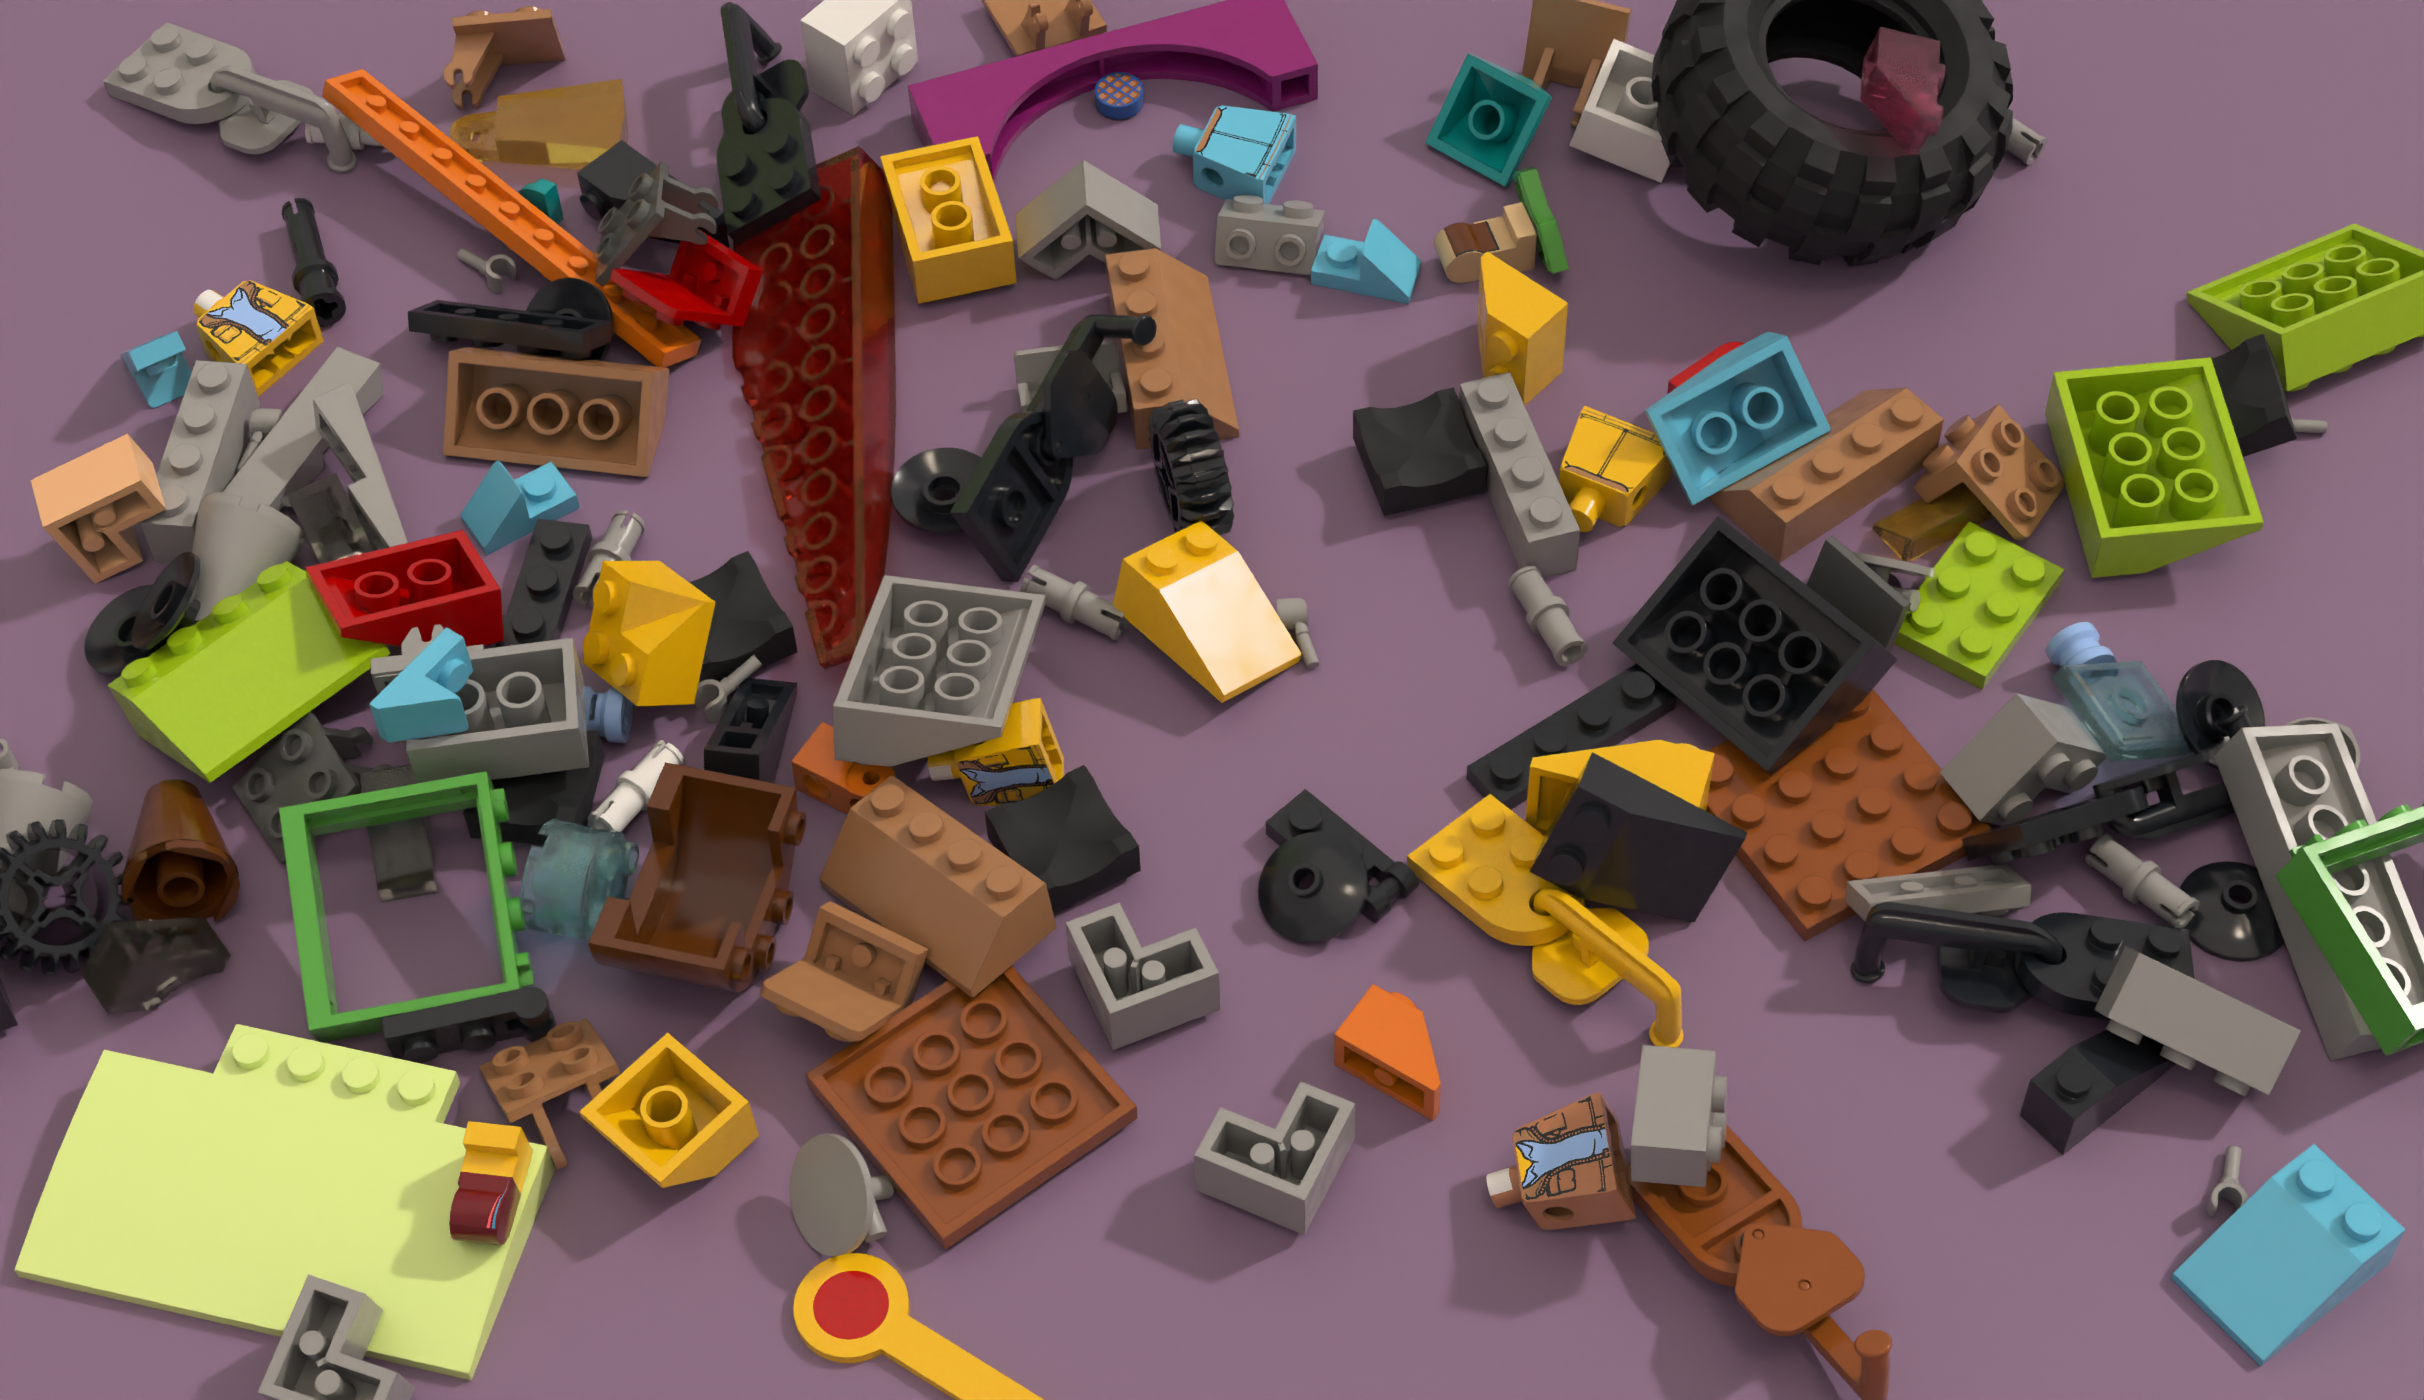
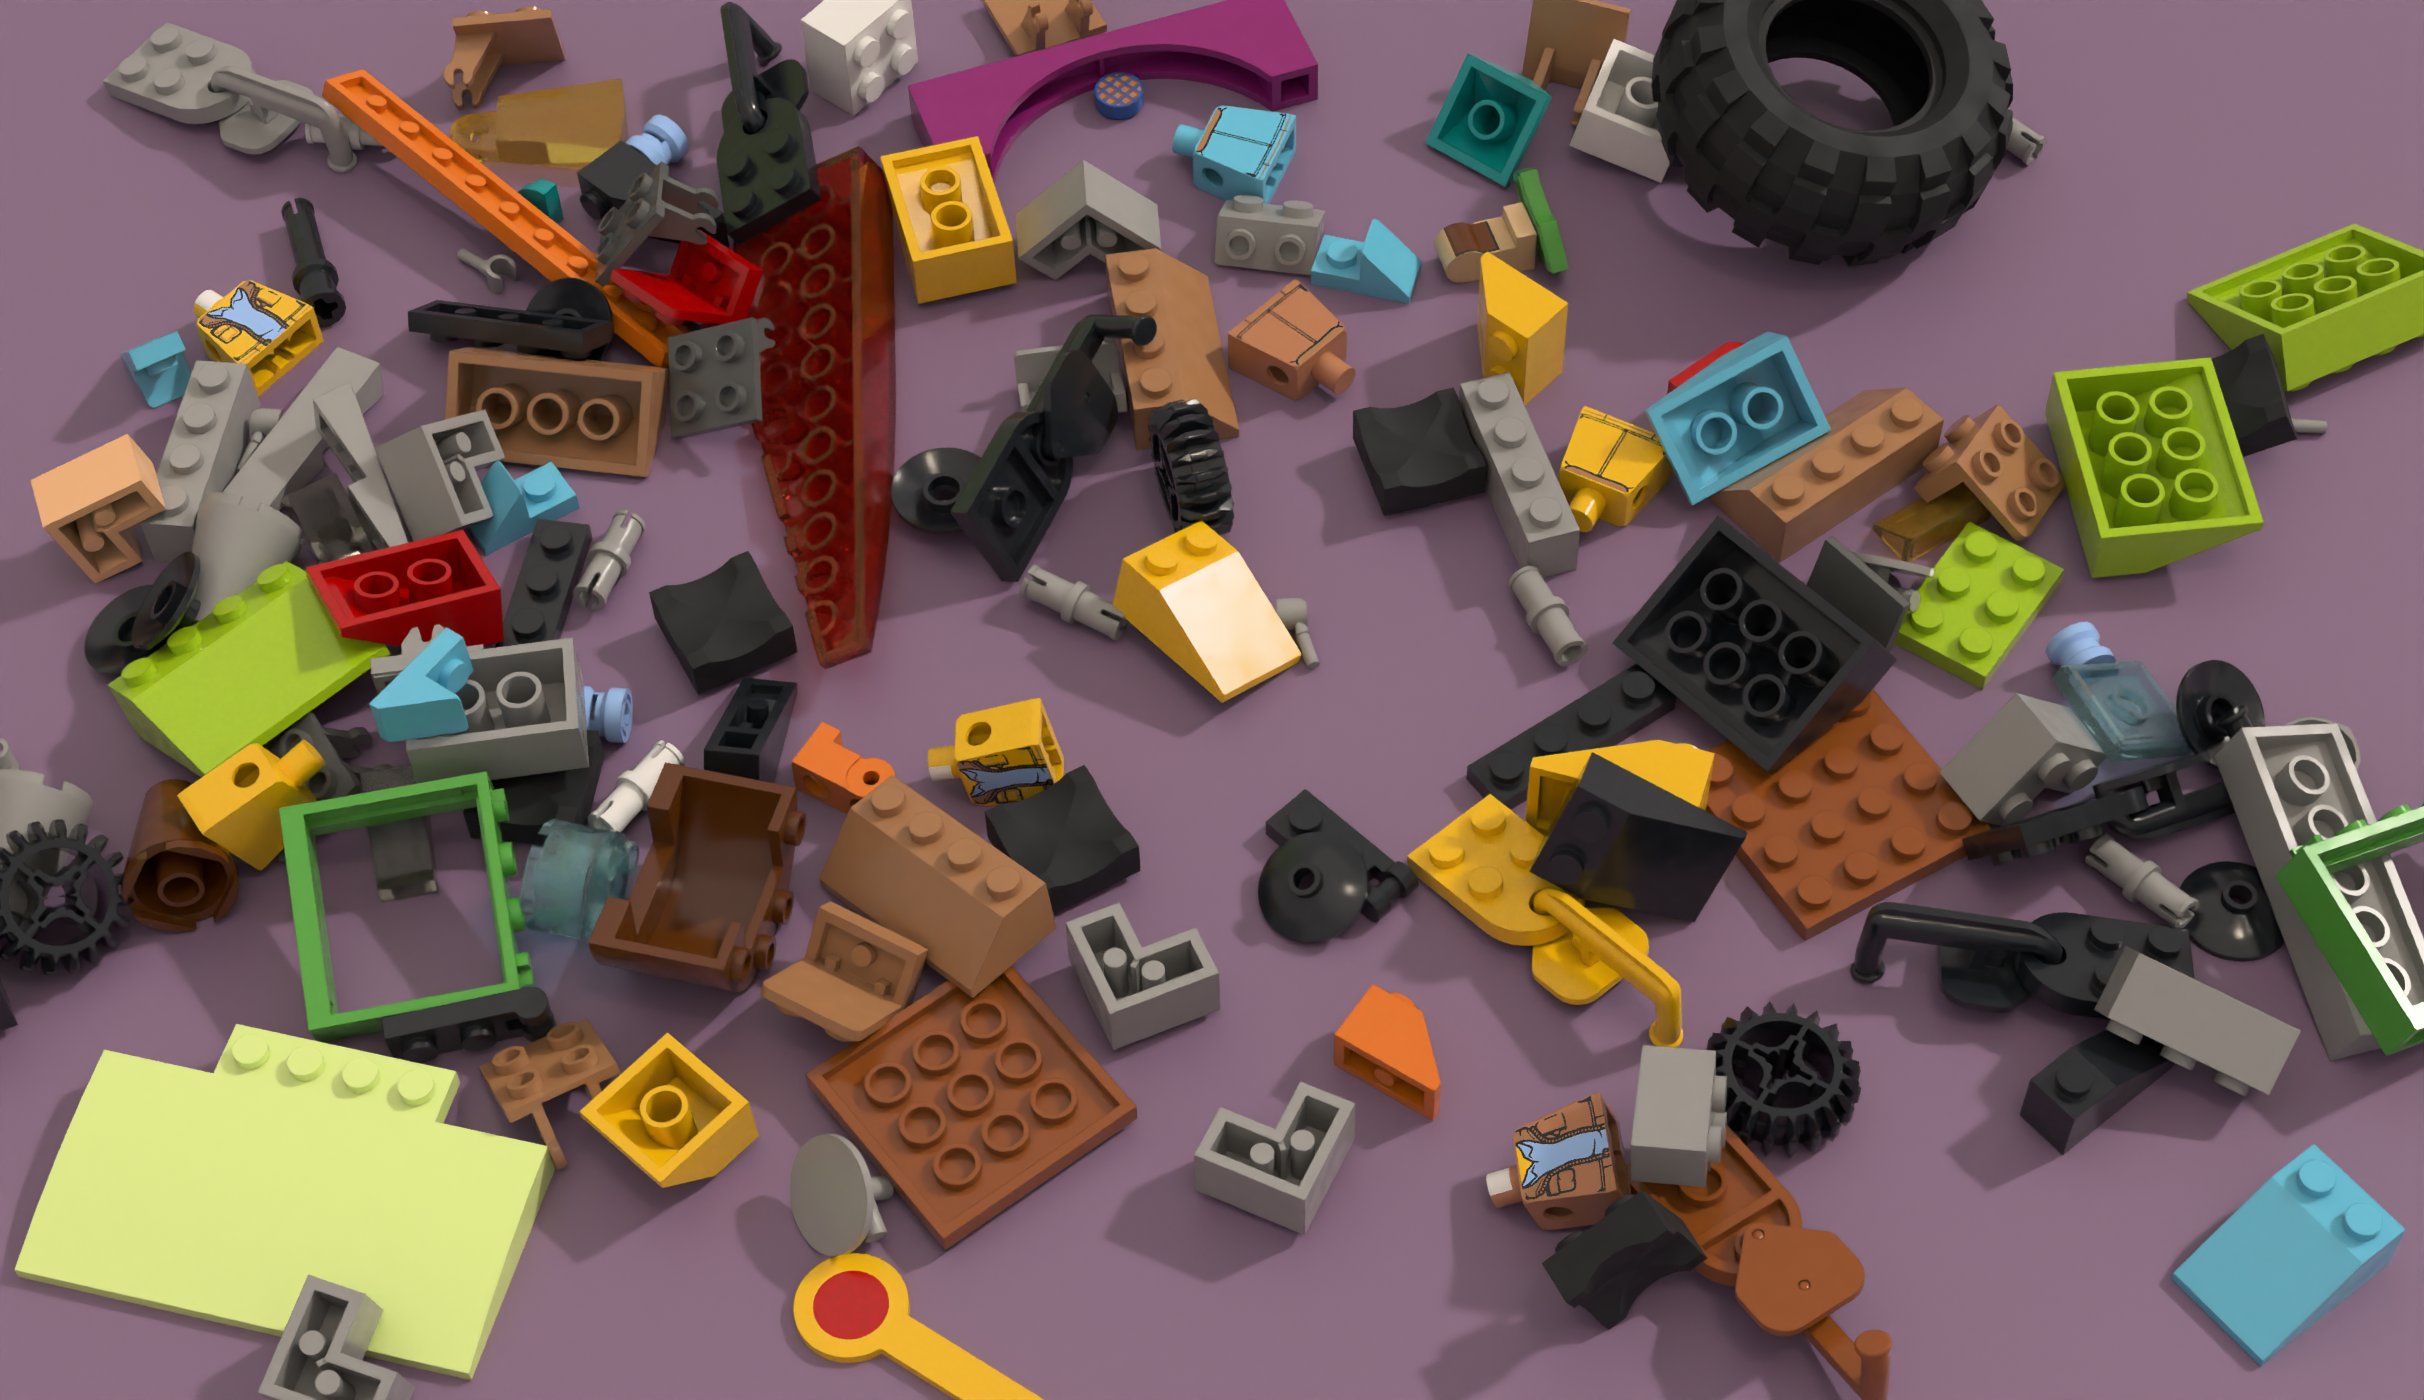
(149, 959): clear smoke arch -> none
(243, 796): none -> yellow torso
(437, 476): none -> light grey brick
(489, 1183): leg -> none
(648, 632): yellow slope -> none
(660, 141): none -> light blue wheel
(717, 377): none -> dark grey plate
(718, 691): light grey hand -> none
(932, 670): light grey slope -> none
(1292, 345): none -> nougat torso
(1622, 1257): none -> black brick
(1800, 1105): none -> black gear
(1903, 84): clear pink slope -> none
(1970, 890): light grey plate -> none
(2229, 1184): light grey hand -> none

